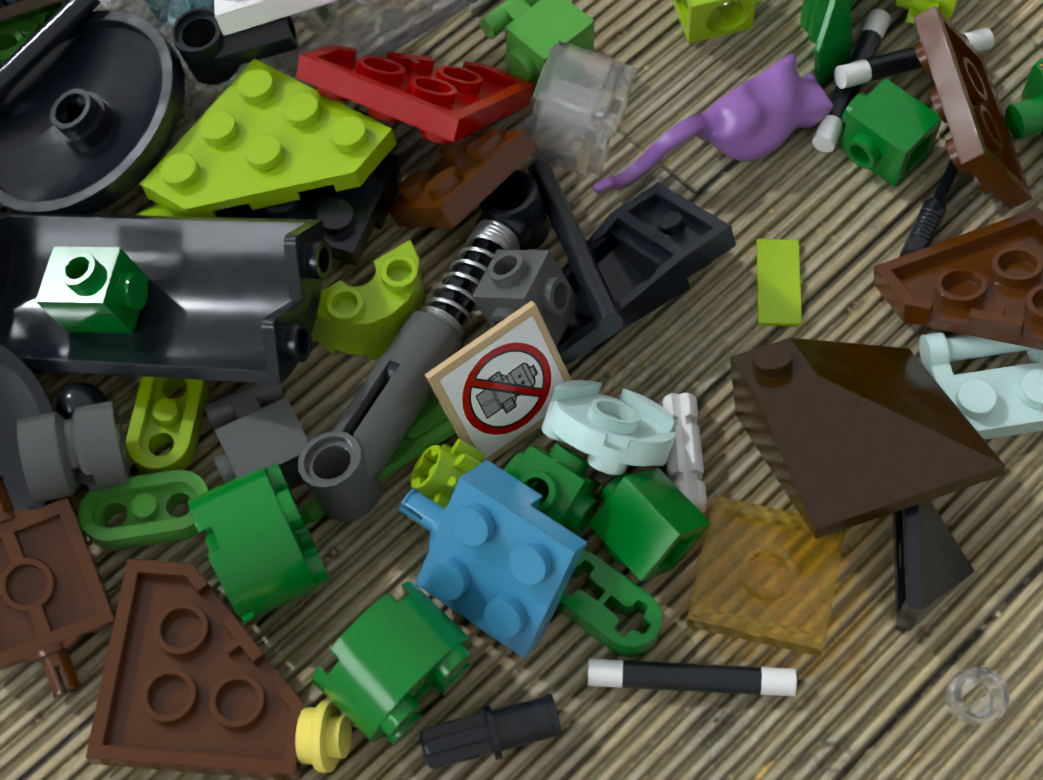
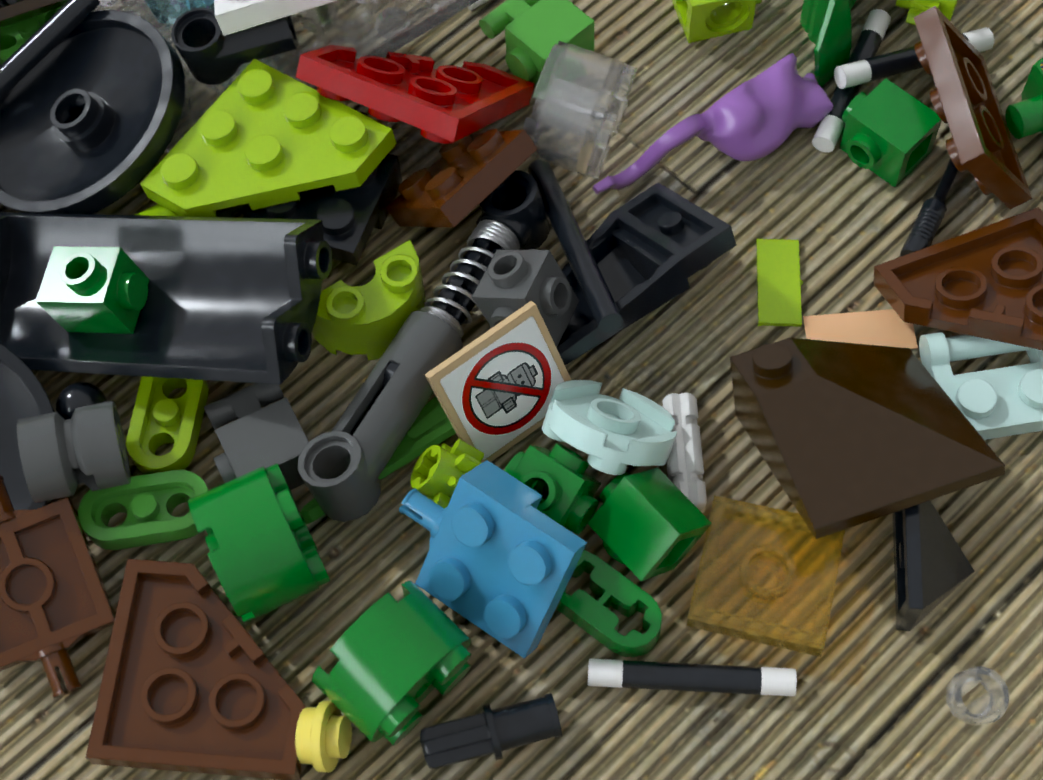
(863, 327): none -> light nougat sticker

